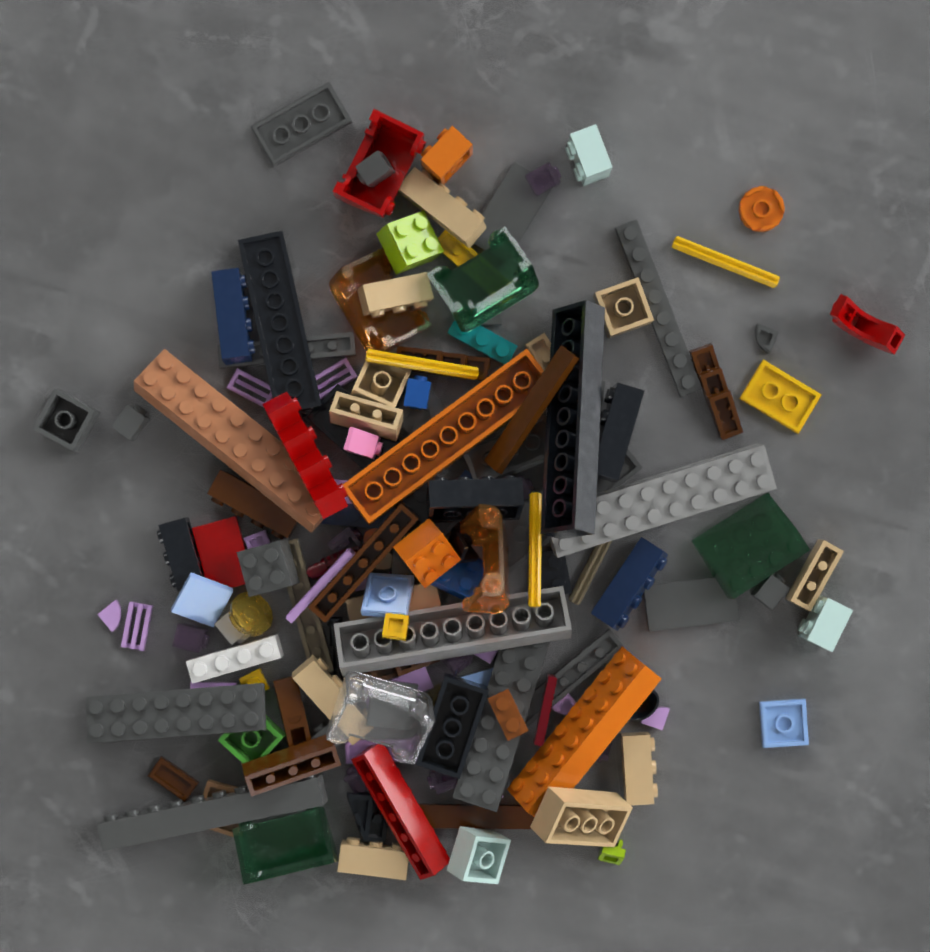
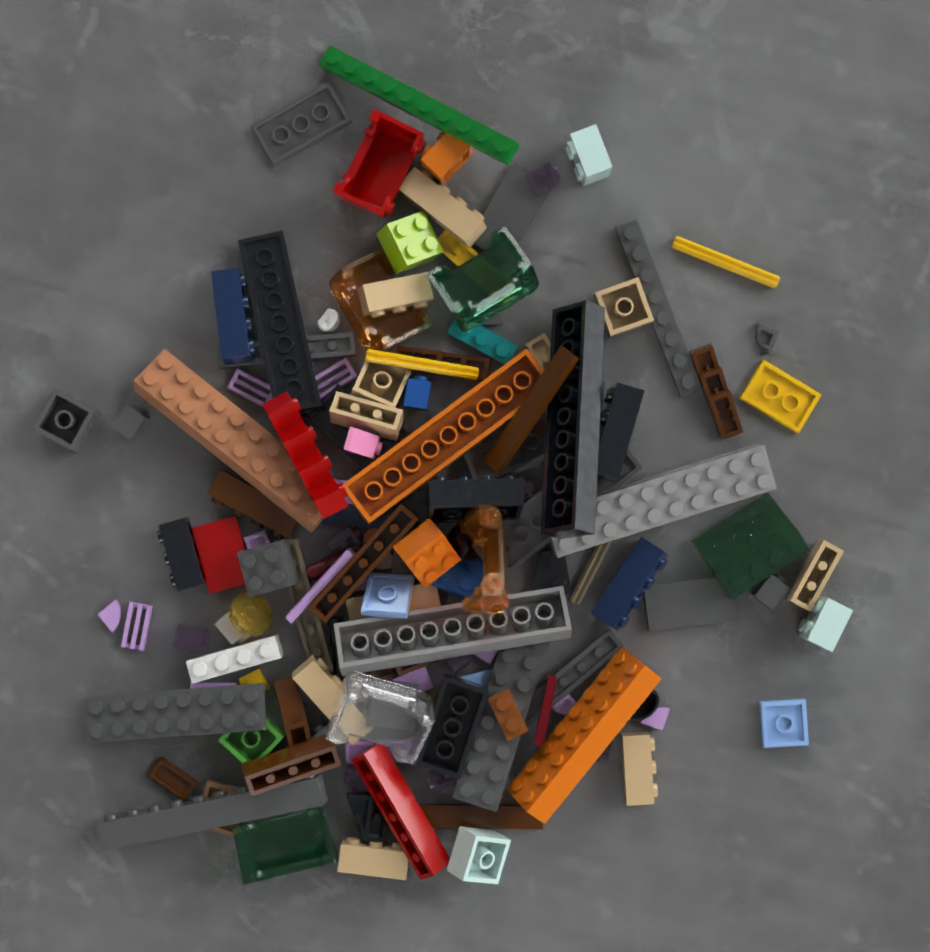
(202, 599): light blue tile -> none
(329, 321): none -> white piece
(374, 169): dark grey brick -> none
(395, 626): yellow plate -> none
(419, 105): none -> green plate
(535, 544): yellow axle -> none
(581, 817): tan brick -> none
(612, 854): lime tile -> none
(761, 209): orange tile -> none
(866, 327): red arch -> none

